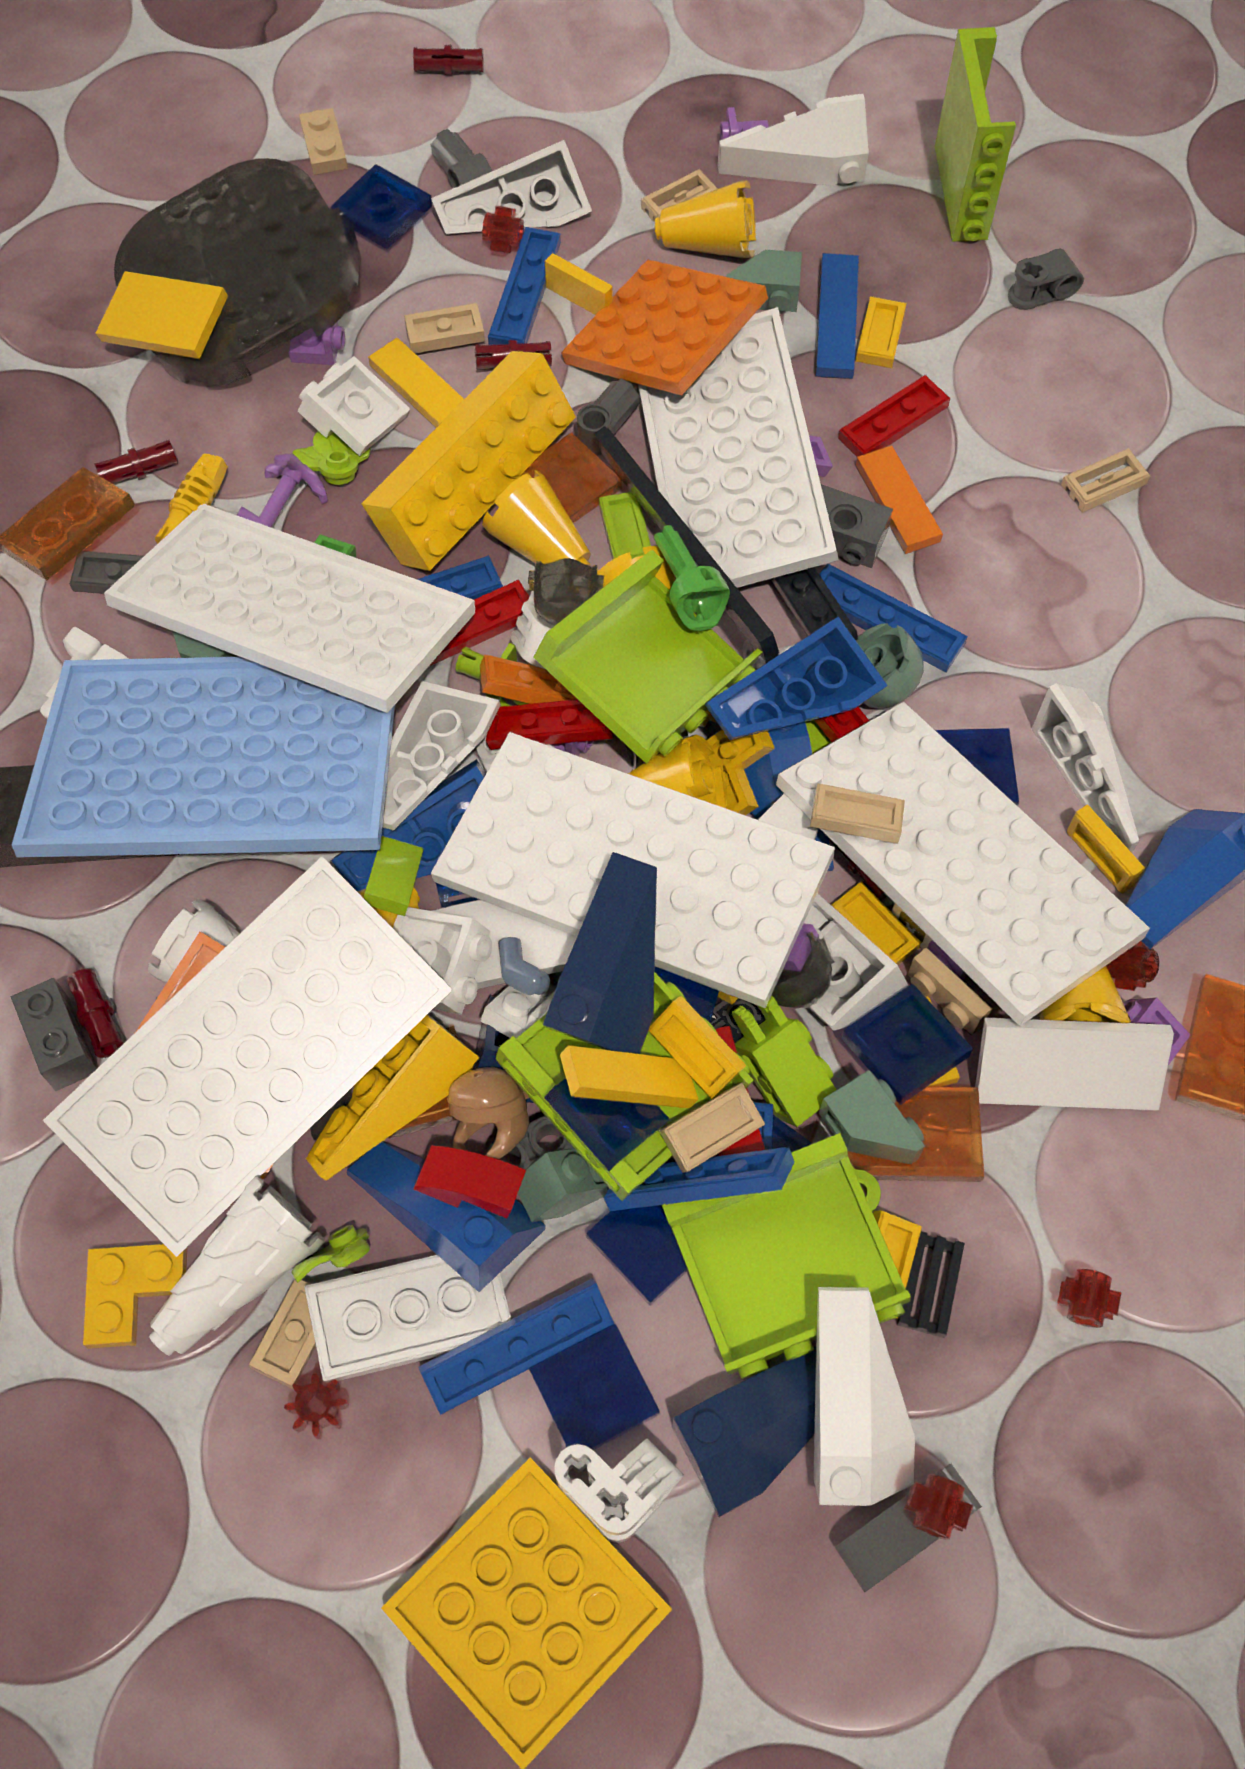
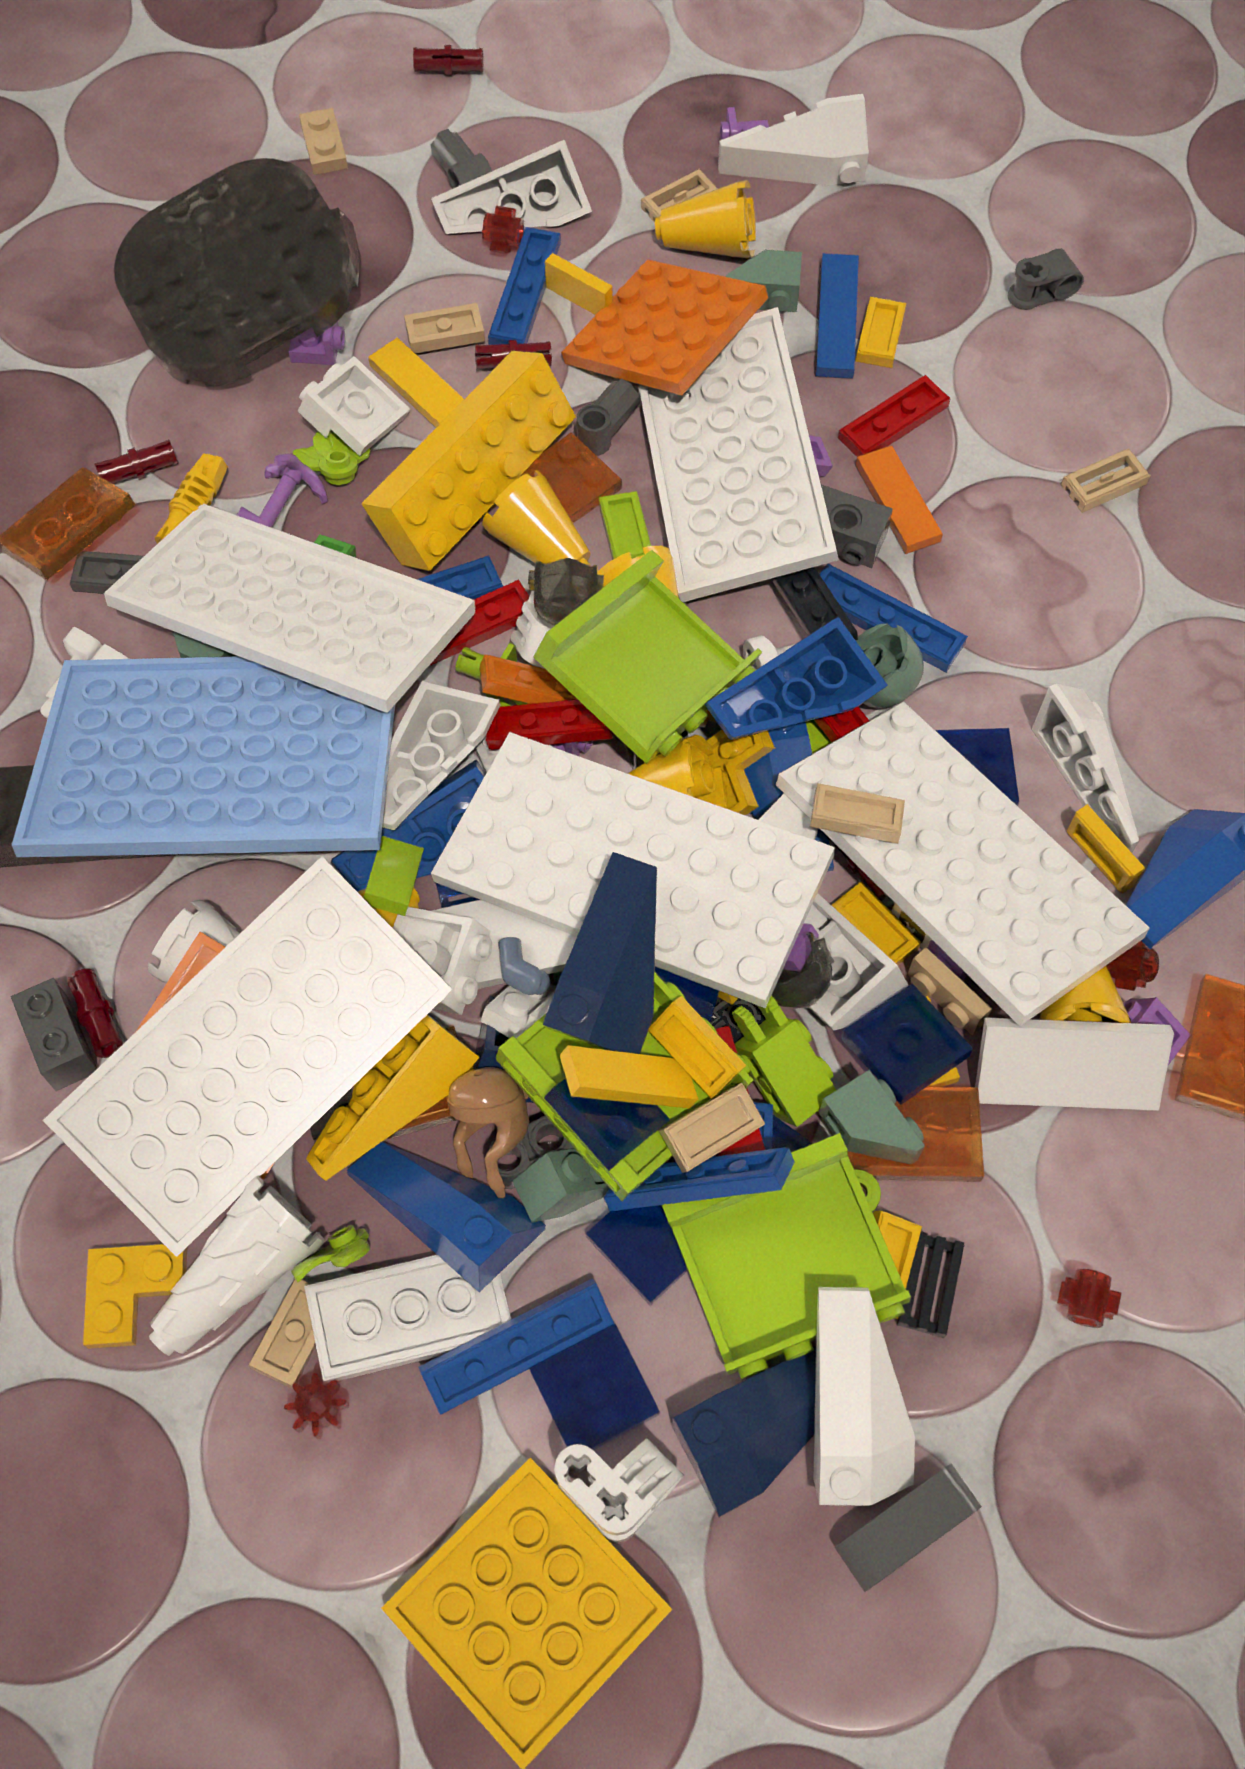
(162, 314): yellow tile -> none
(383, 206): clear blue plate -> none
(470, 1177): red slope -> none
(663, 514): black tile -> none
(695, 588): bright green piece -> none
(938, 1507): clear red gear -> none
(967, 144): lime panel -> none

